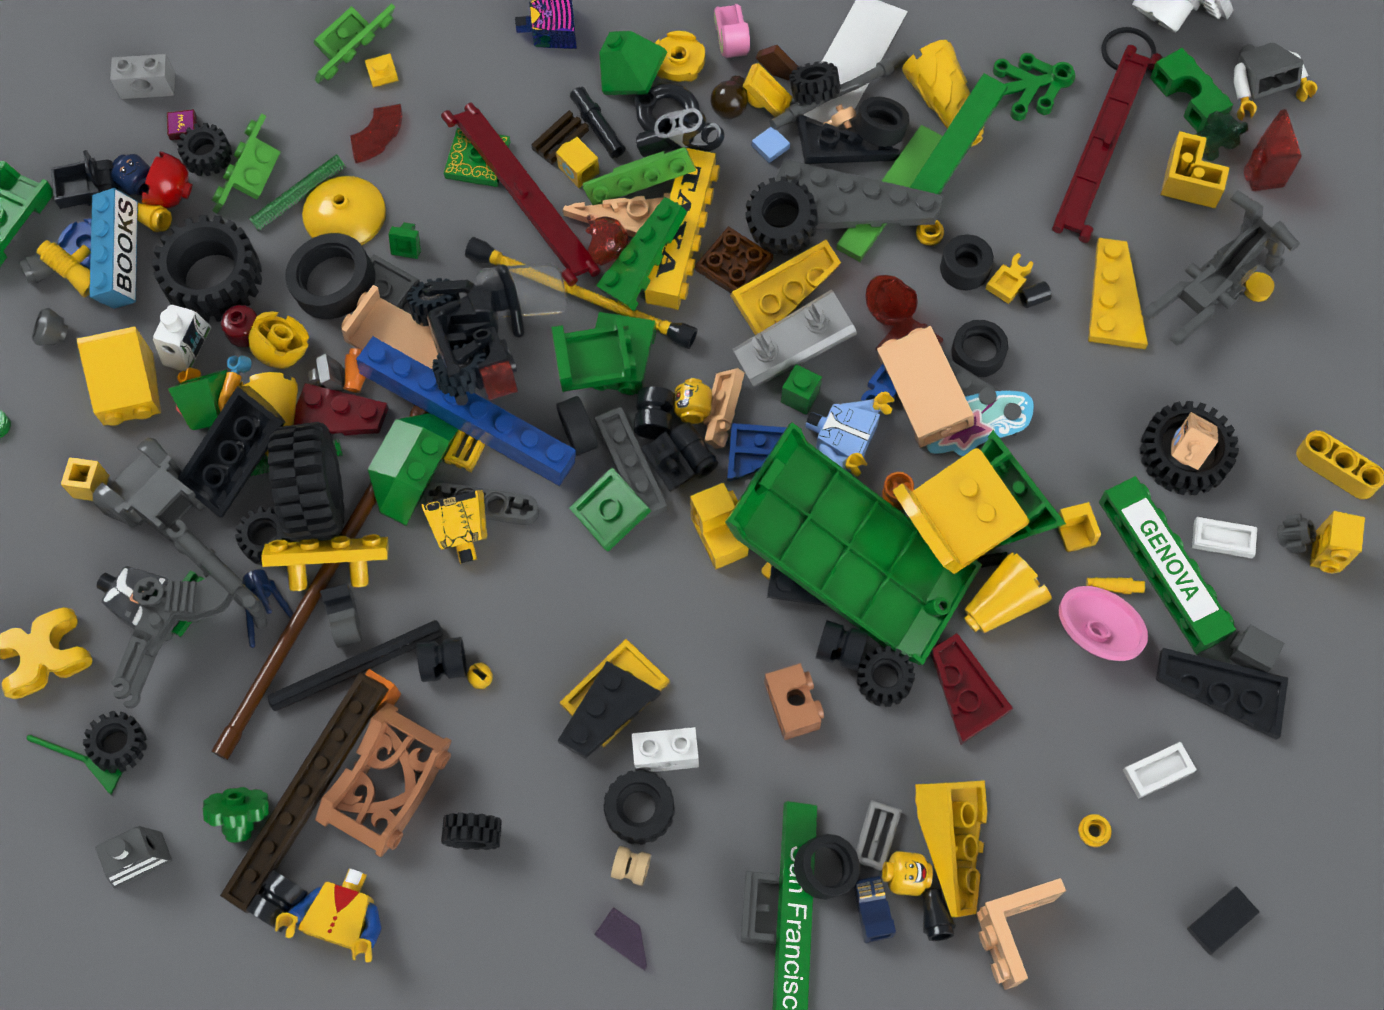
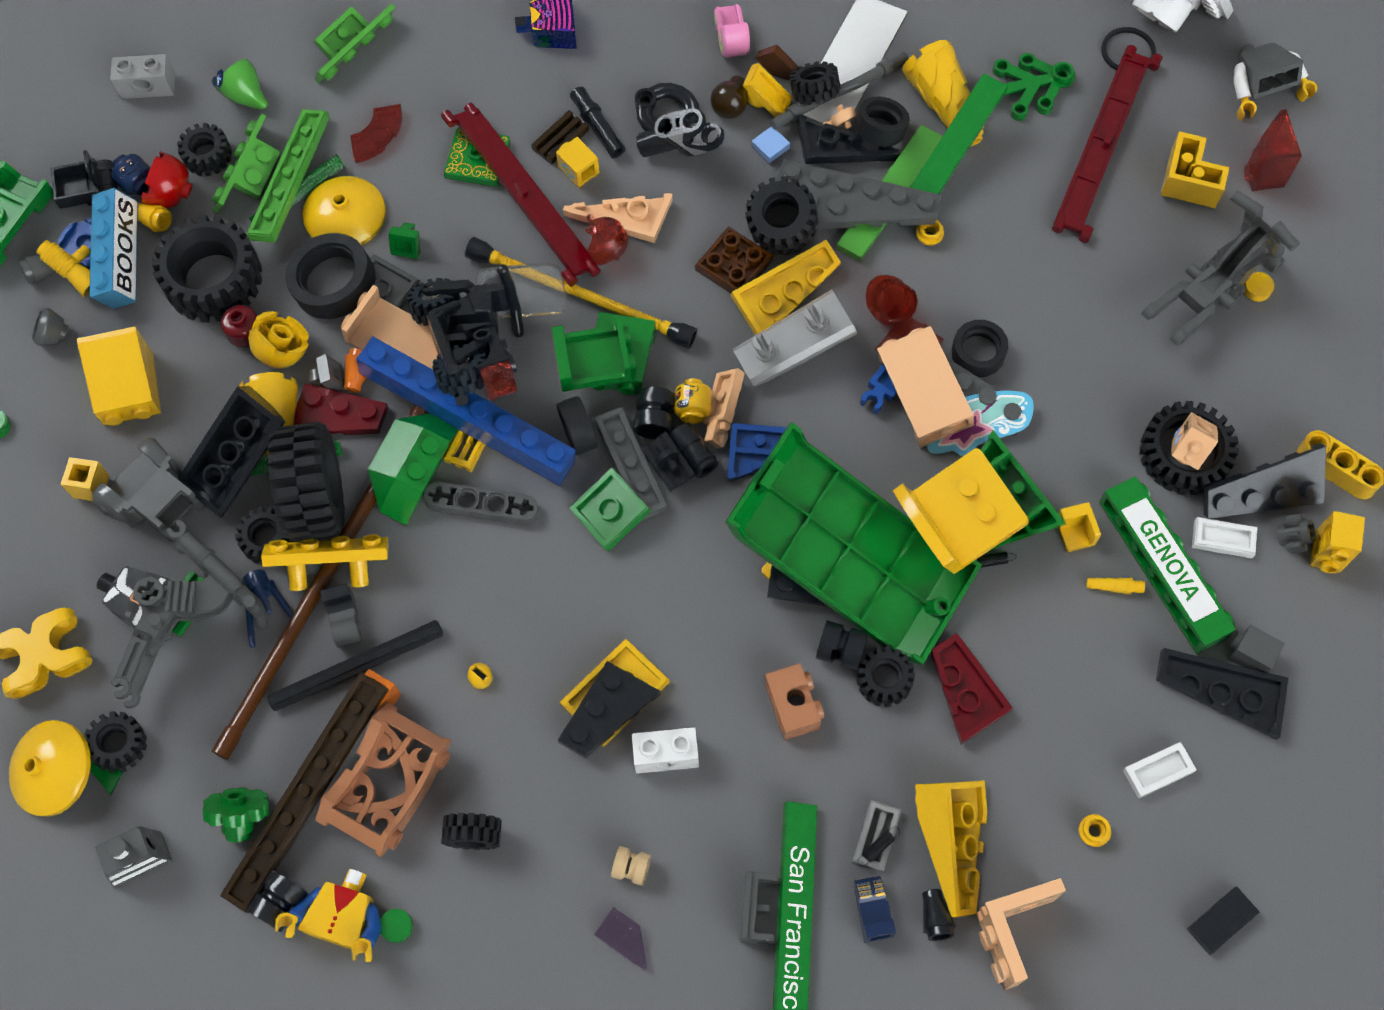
(49, 768): none -> yellow dish
(179, 121): magenta tile -> none
(180, 337): white torso -> none
(204, 397): green torso -> none
(241, 85): none -> bright green hat
(288, 176): none -> bright green tile
(381, 70): yellow plate -> none
(396, 926): none -> green tile
(441, 659): black wheel -> none
(458, 522): yellow torso -> none
(629, 63): green slope -> none
(632, 267): green wing -> none
(639, 175): bright green bracket -> none
(639, 782): black tyre -> none
(687, 67): yellow plate -> none
(692, 193): yellow brick -> none
(708, 514): yellow brick -> none
(801, 389): green brick -> none
(848, 859): black tyre -> none
(849, 430): light blue torso -> none
(878, 846): none -> black piece
(893, 481): orange wheel -> none
(907, 873): yellow head -> none
(968, 247): black tyre -> none
(1006, 595): yellow cone -> none
(1008, 281): yellow plate -> none
(1035, 294): black hinge -> none
(1103, 623): bright pink dish -> none
(1115, 299): yellow wing -> none
(1181, 74): green arch -> none
(1221, 131): clear green hips -> none
(1280, 485): none -> wing

